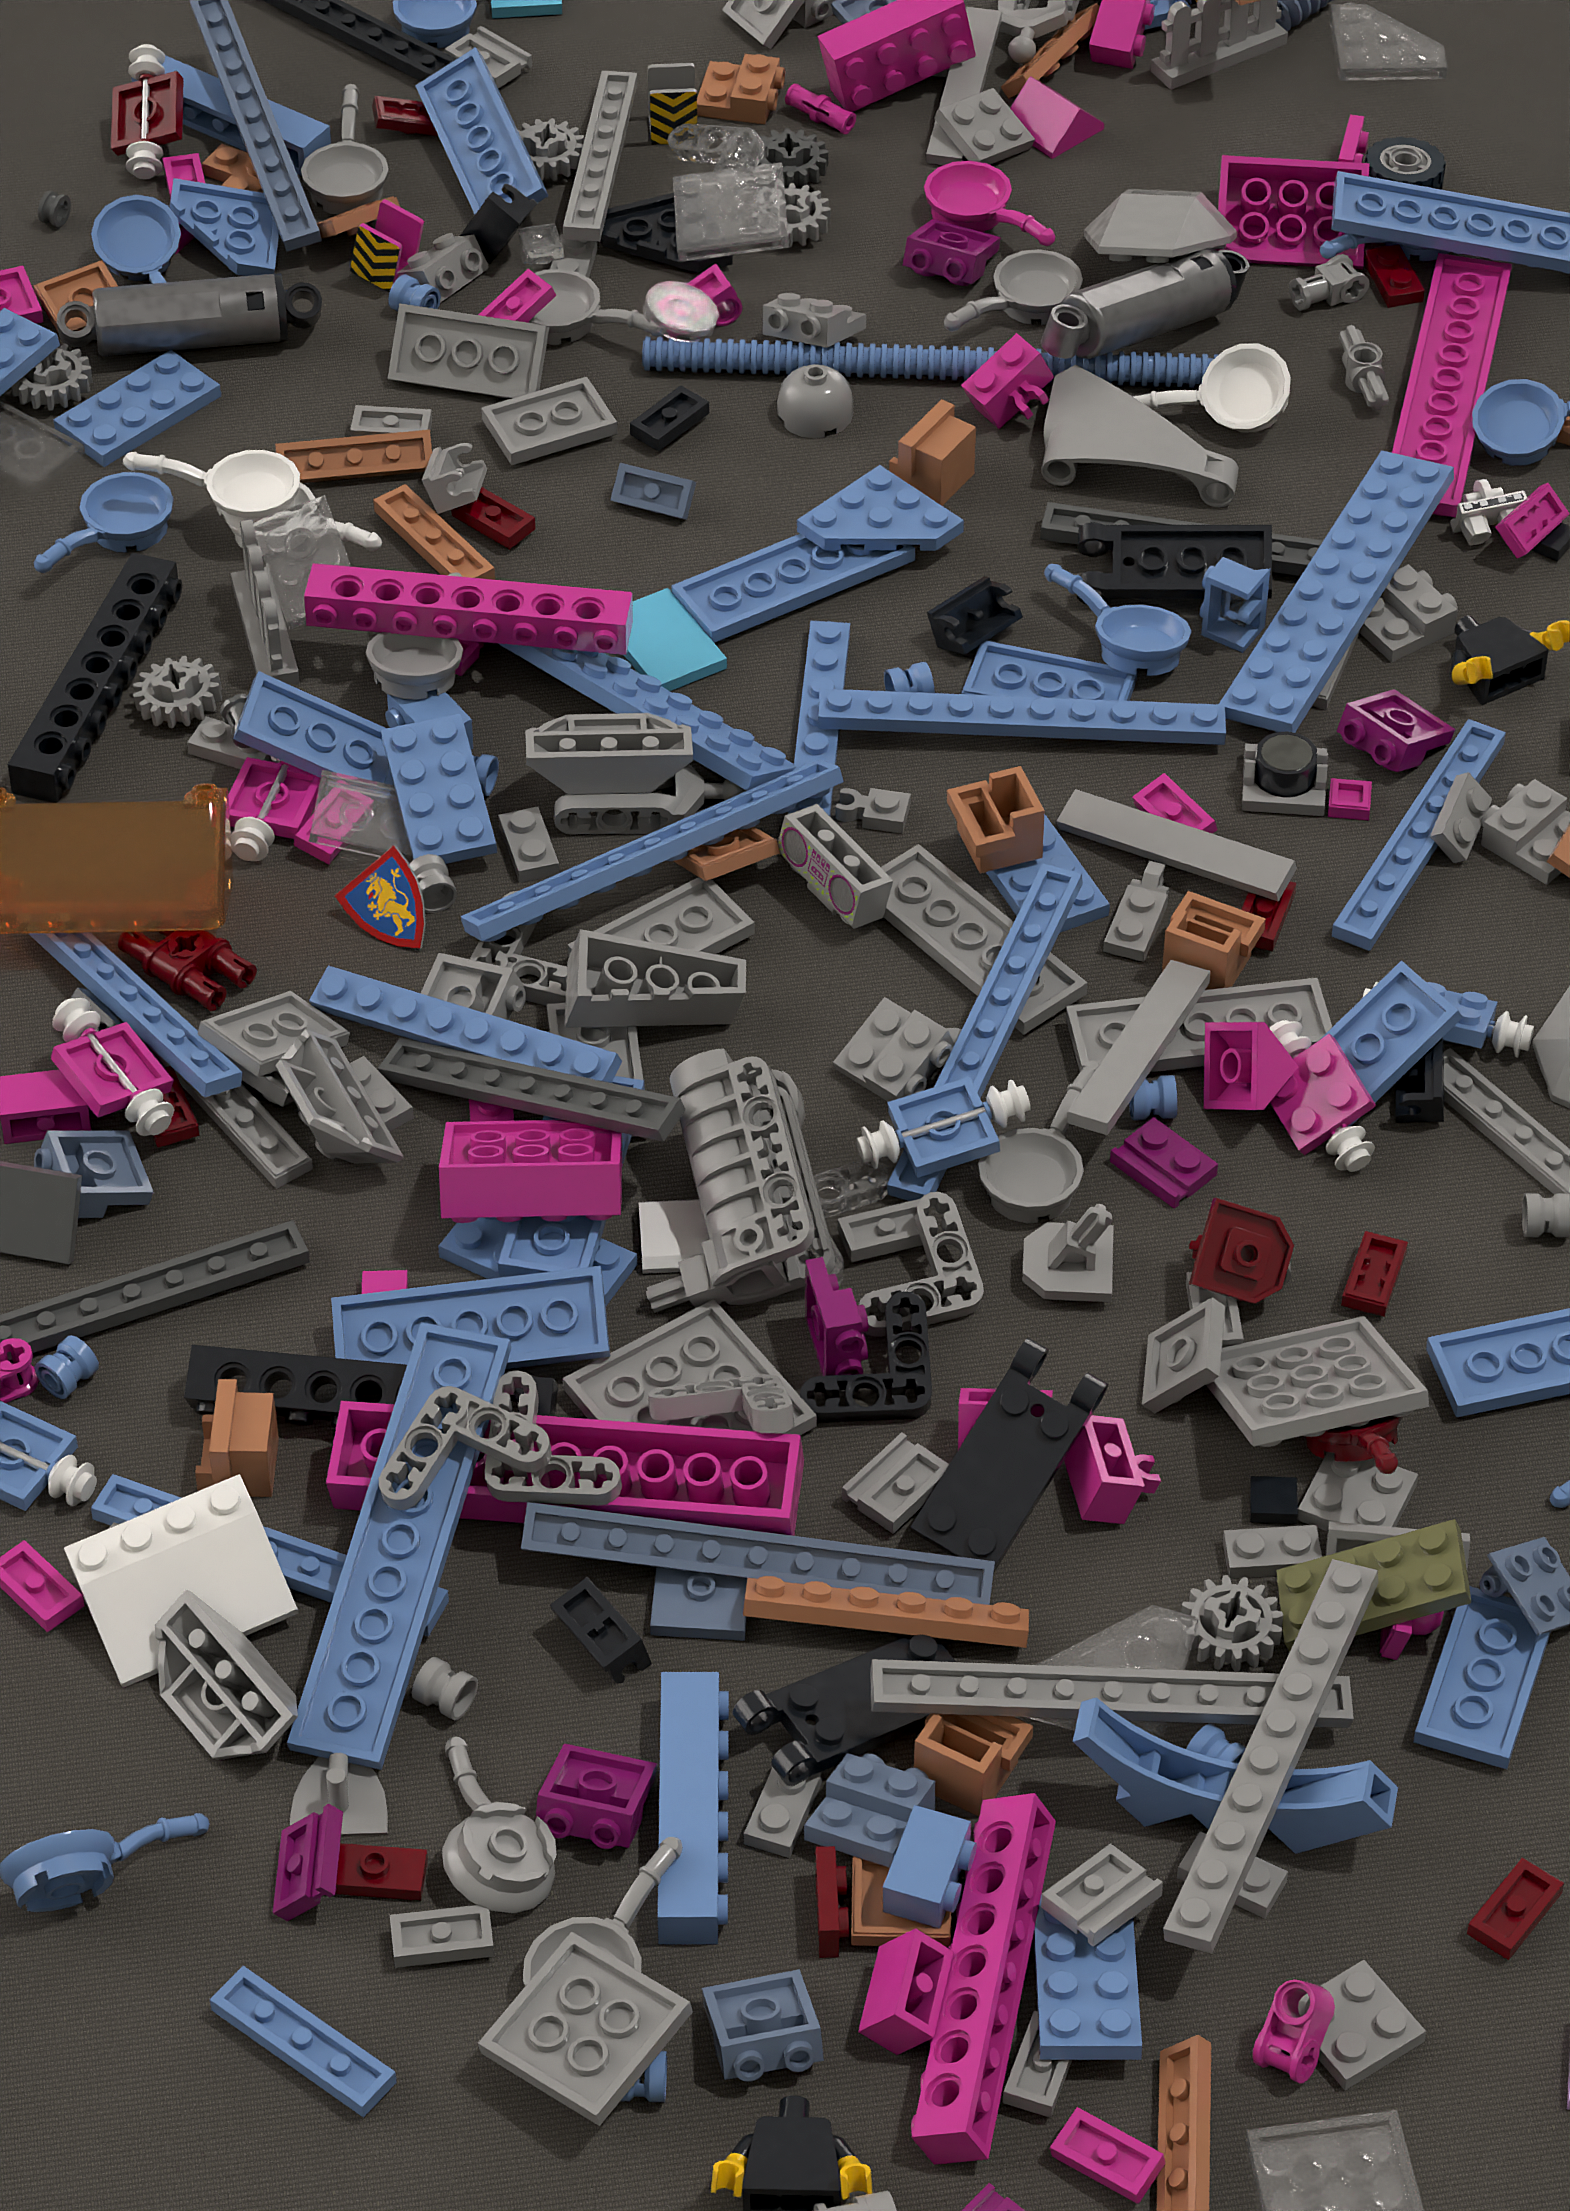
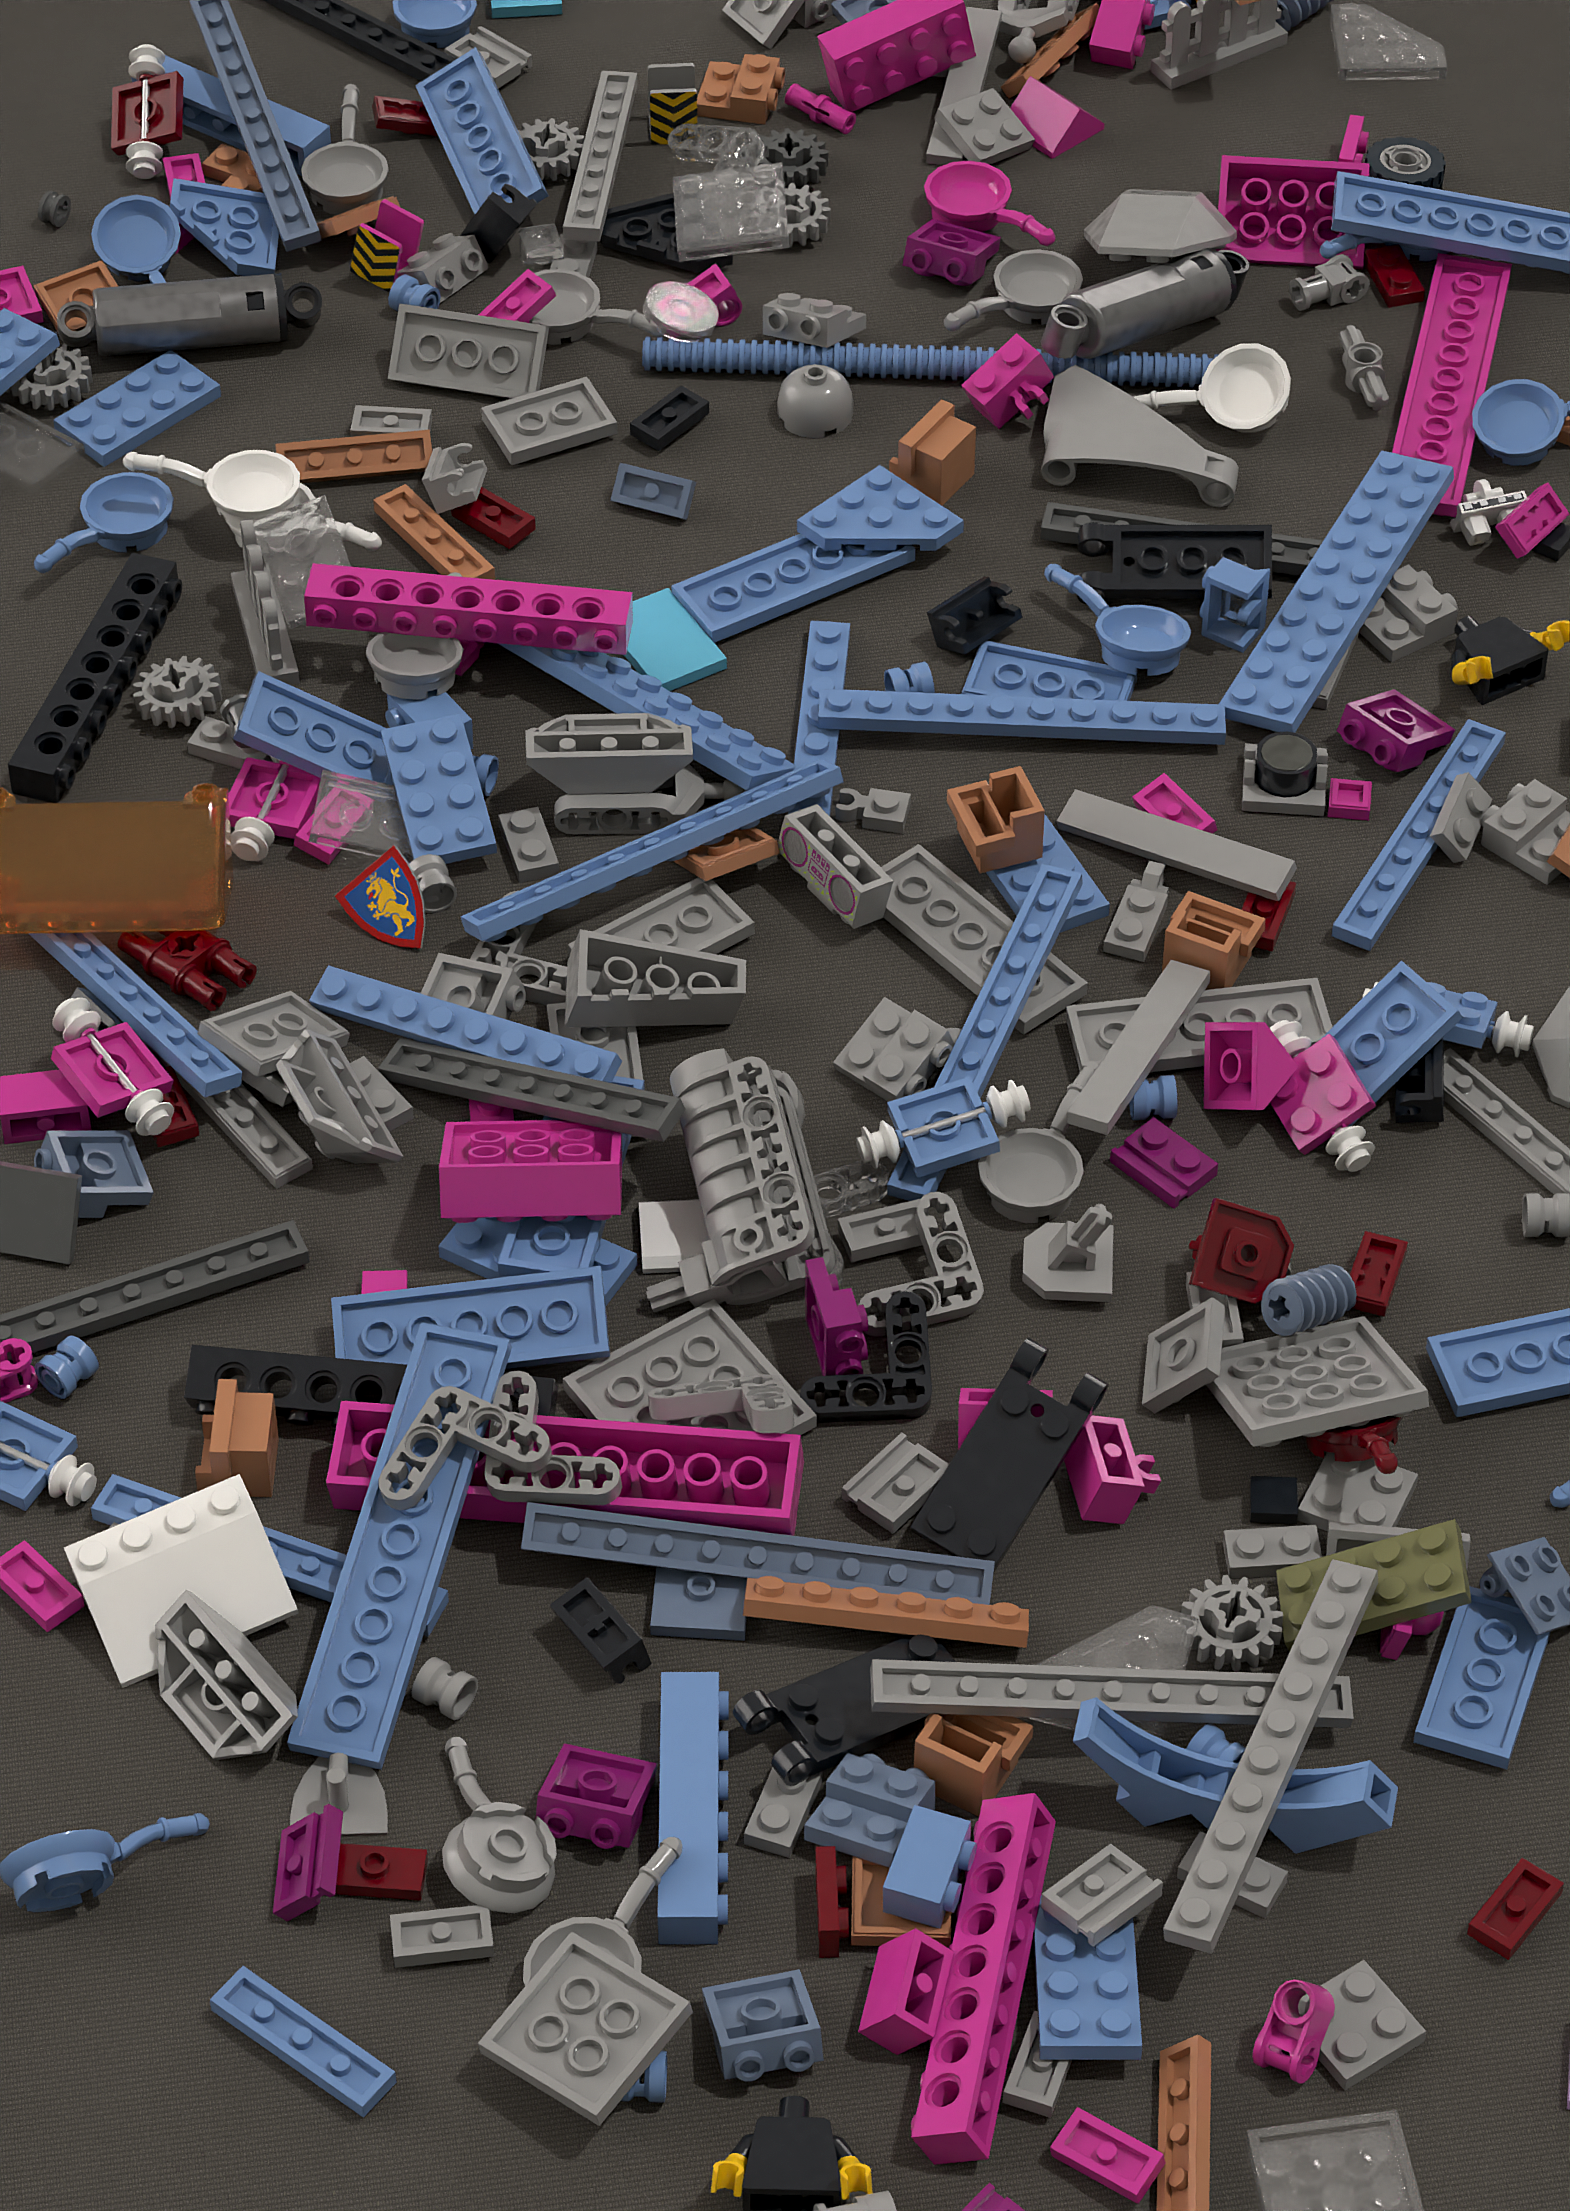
(1308, 1299): none -> sand blue piece

